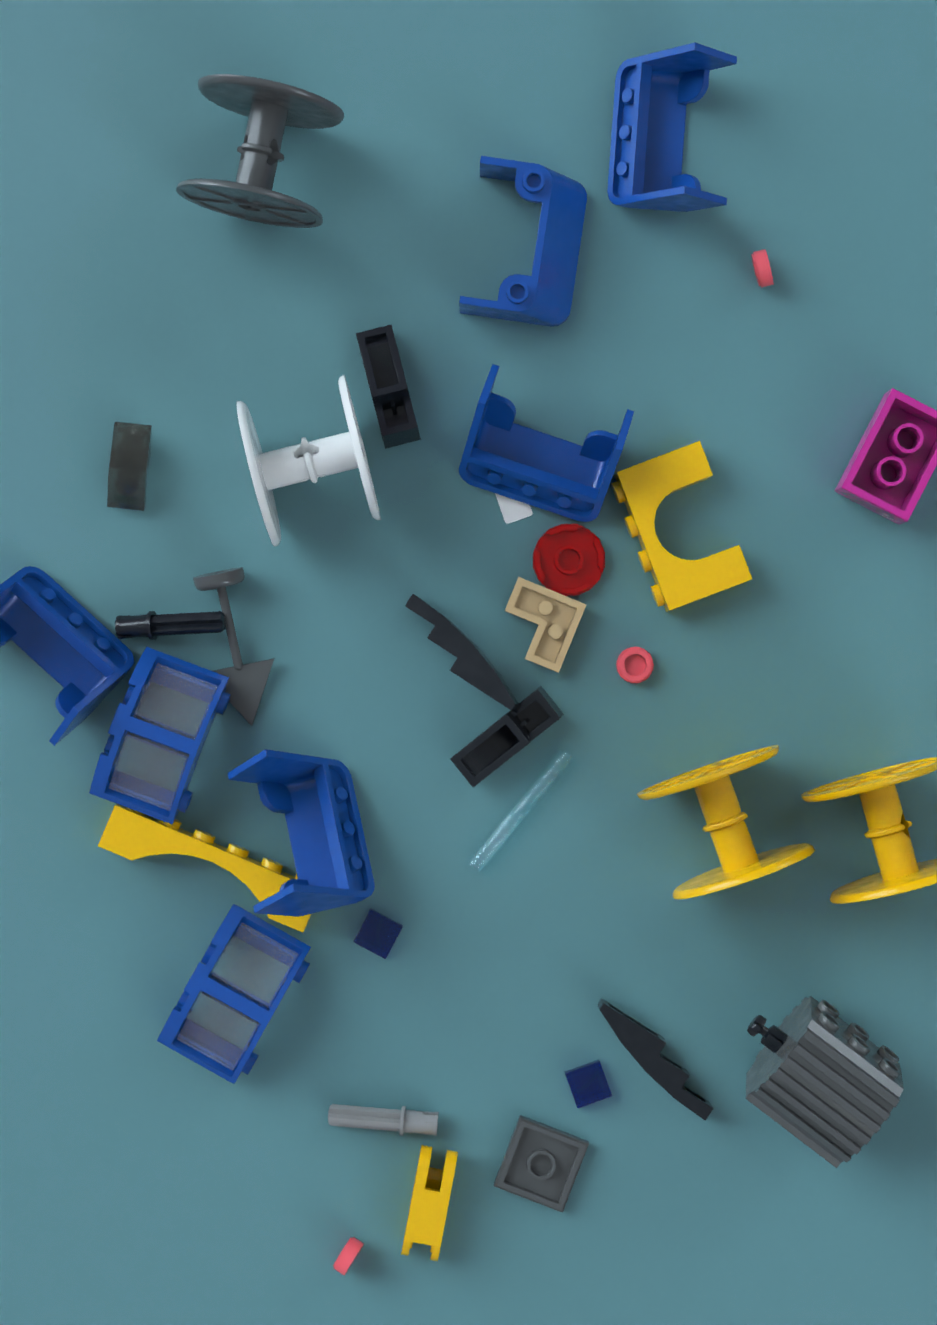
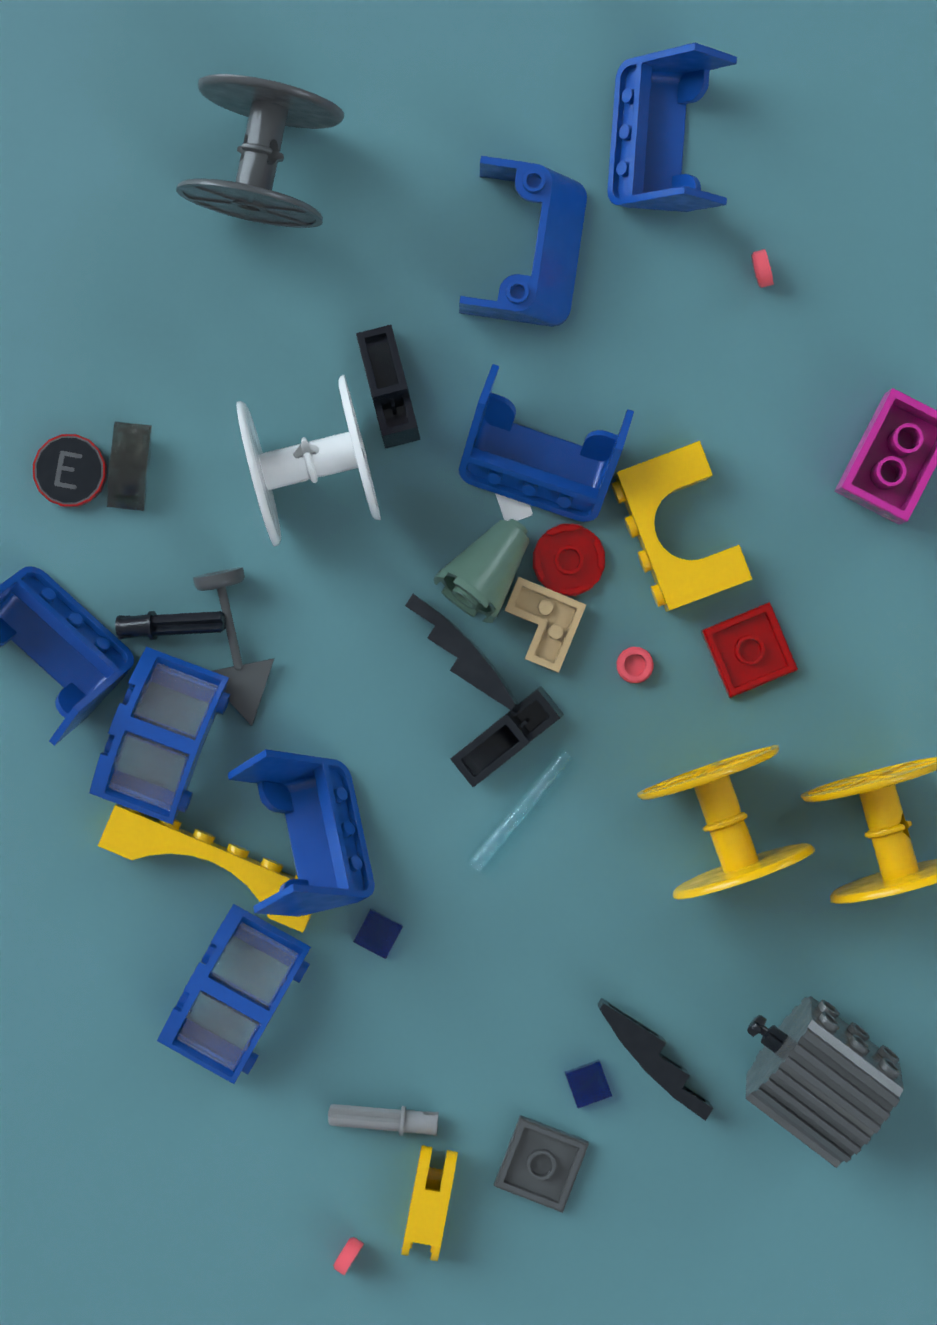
(69, 470): none -> black tile
(485, 570): none -> sand green cone
(749, 650): none -> red tile

